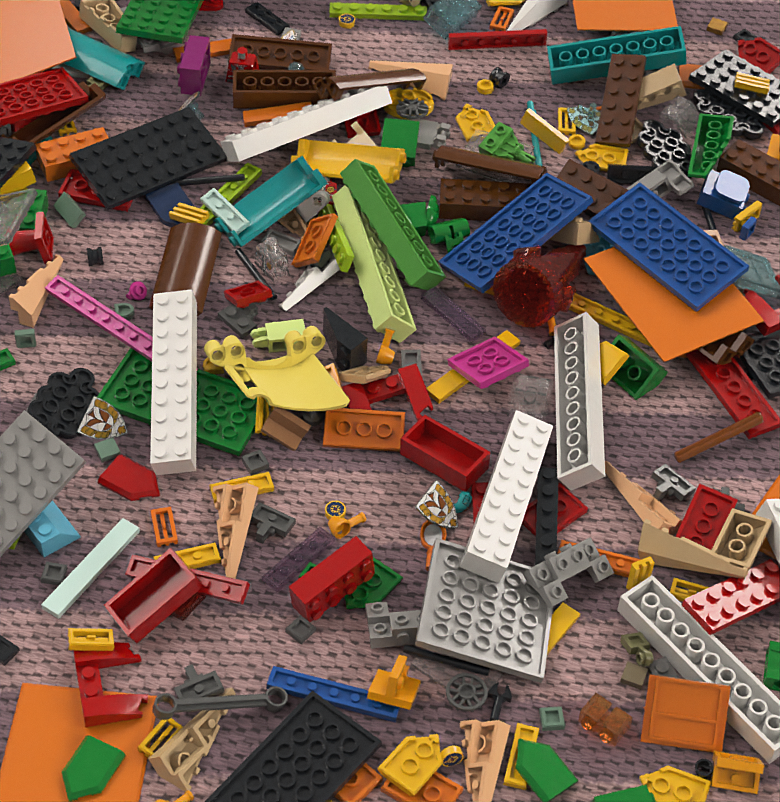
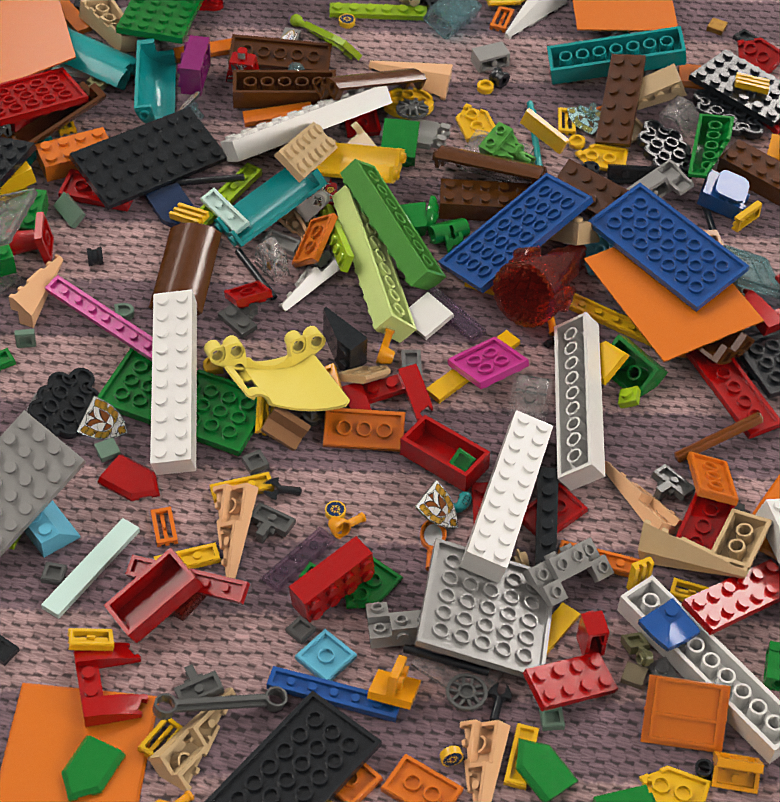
(137, 291): dark pink plate -> none
(154, 81): none -> teal cylinder
(266, 18): black tile -> none
(273, 334): yellowish green hinge -> none
(280, 489): none -> black bar
(306, 151): none -> tan plate
(326, 656): none -> medium azure tile
(341, 44): none -> lime plate
(412, 763): yellow tile -> none
(429, 315): none -> white tile
(462, 460): none -> green tile
(490, 56): none -> light grey brick
(497, 39): red plate -> none
(521, 557): none -> tan plate
(570, 681): none -> plate
(592, 632): none -> red piece
(609, 725): clear orange piece -> none
(629, 397): none -> lime plate
(669, 625): none -> blue plate
(712, 478): none -> orange tile
(748, 228): blue tile -> none

